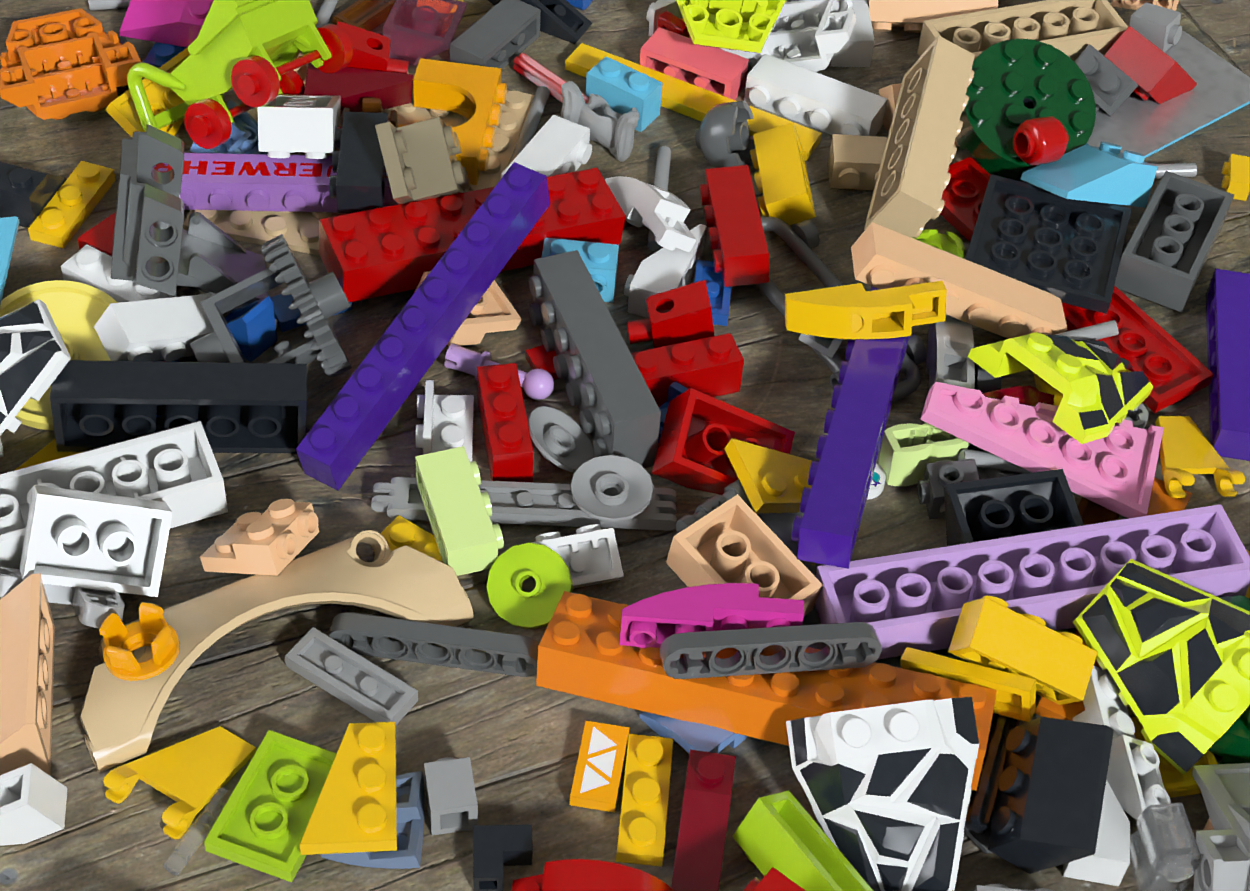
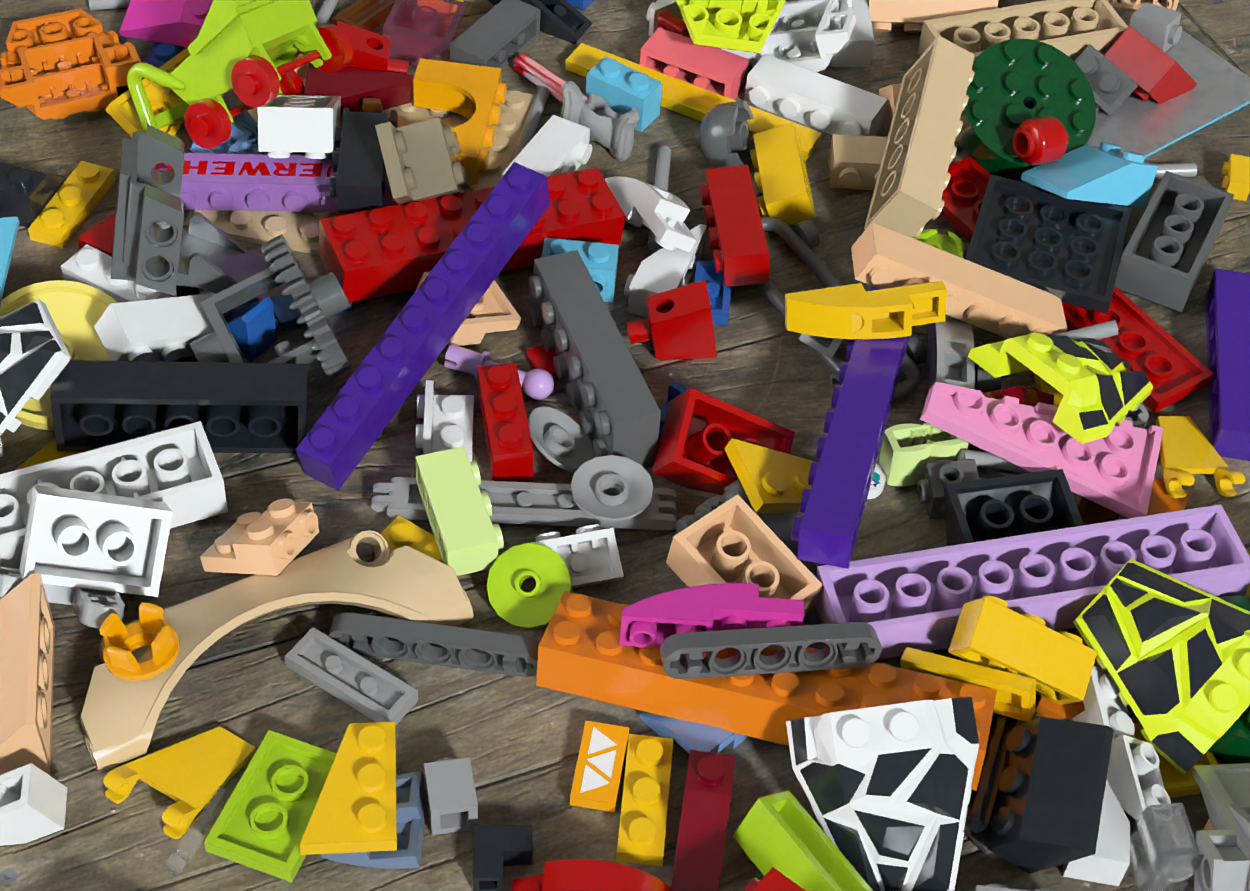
(704, 364): red brick -> none

